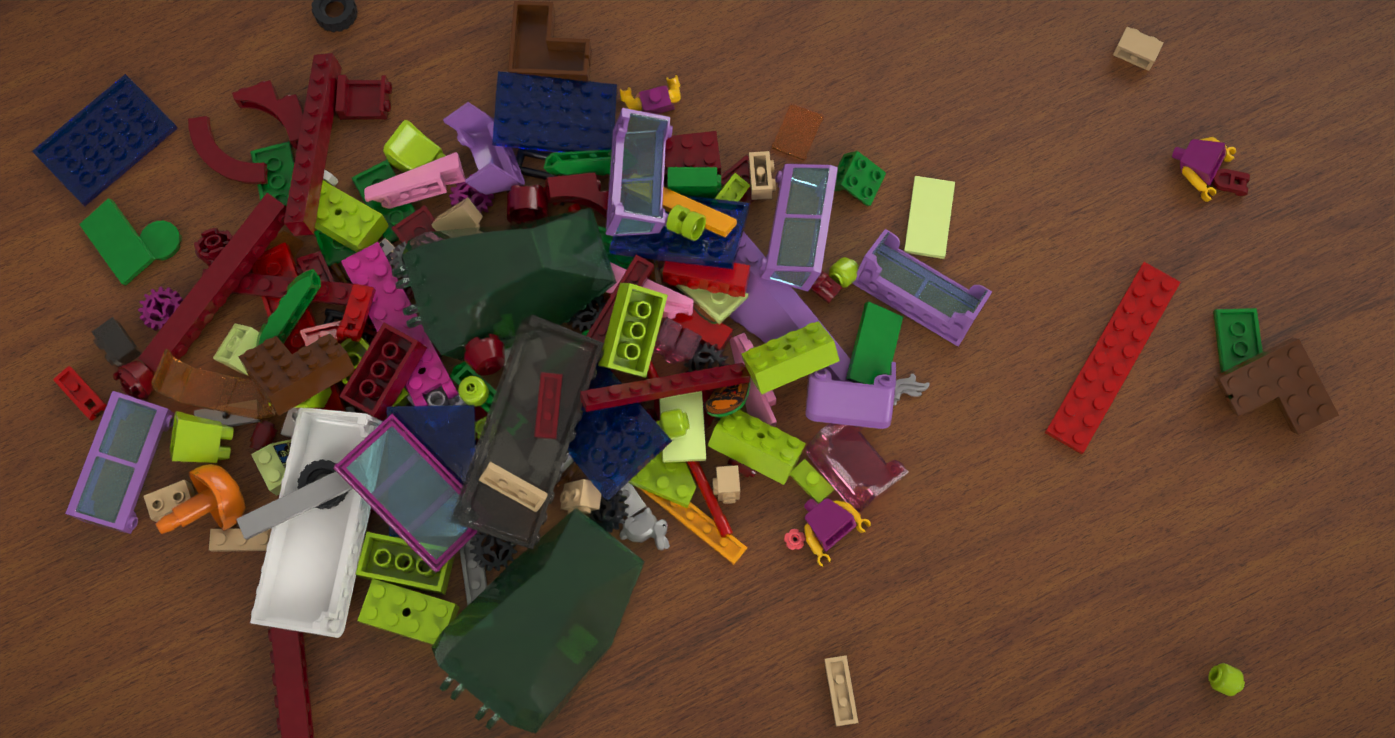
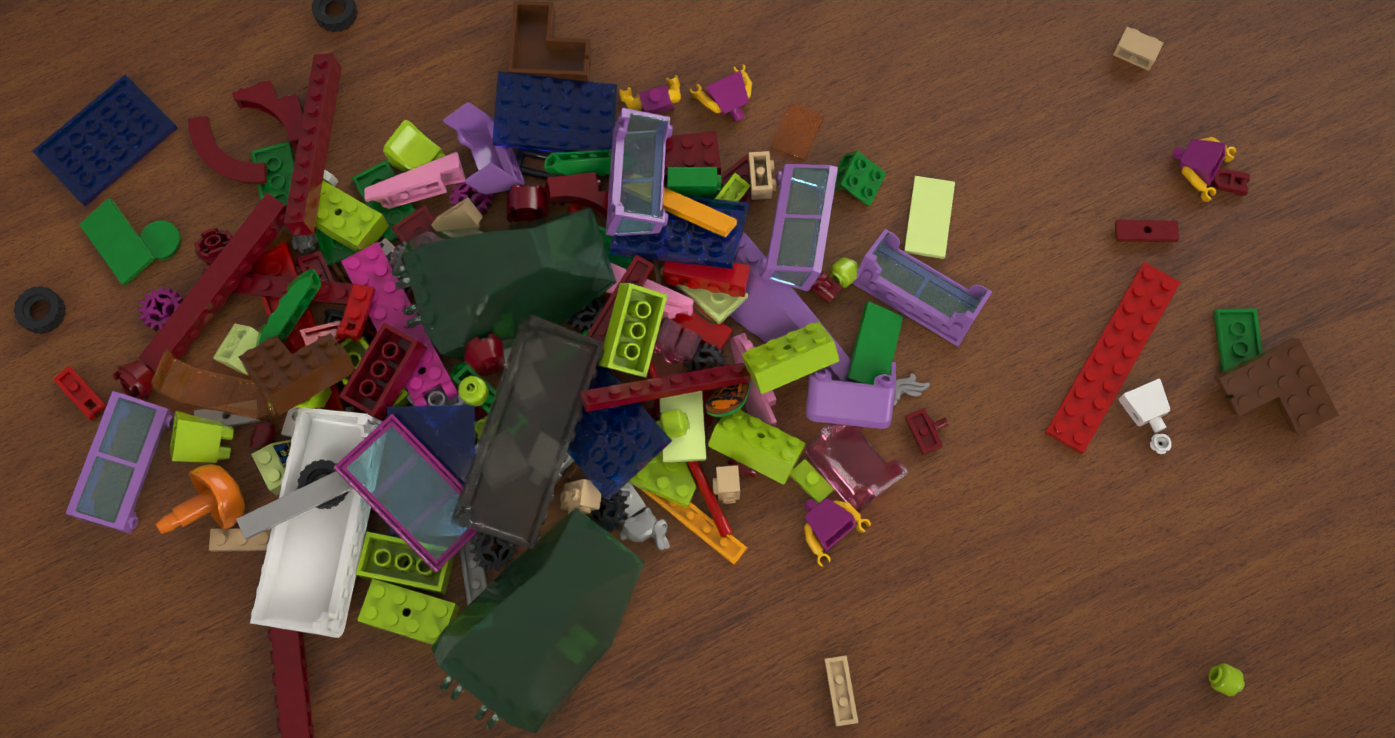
(33, 295): none -> black tyre
(116, 343): clear smoke brick -> none
(163, 500): tan brick -> none
(304, 243): none -> dark grey gear
(363, 98): dark red panel -> none
(513, 487): tan plate -> none
(548, 405): dark red tile -> none
(686, 222): lime wheel -> none
(726, 94): none -> magenta torso
(788, 538): coral plate -> none
(925, 430): none -> dark red plate
(1147, 405): none -> white torso
(1157, 231): none -> dark red tile
(1164, 439): none -> white plate

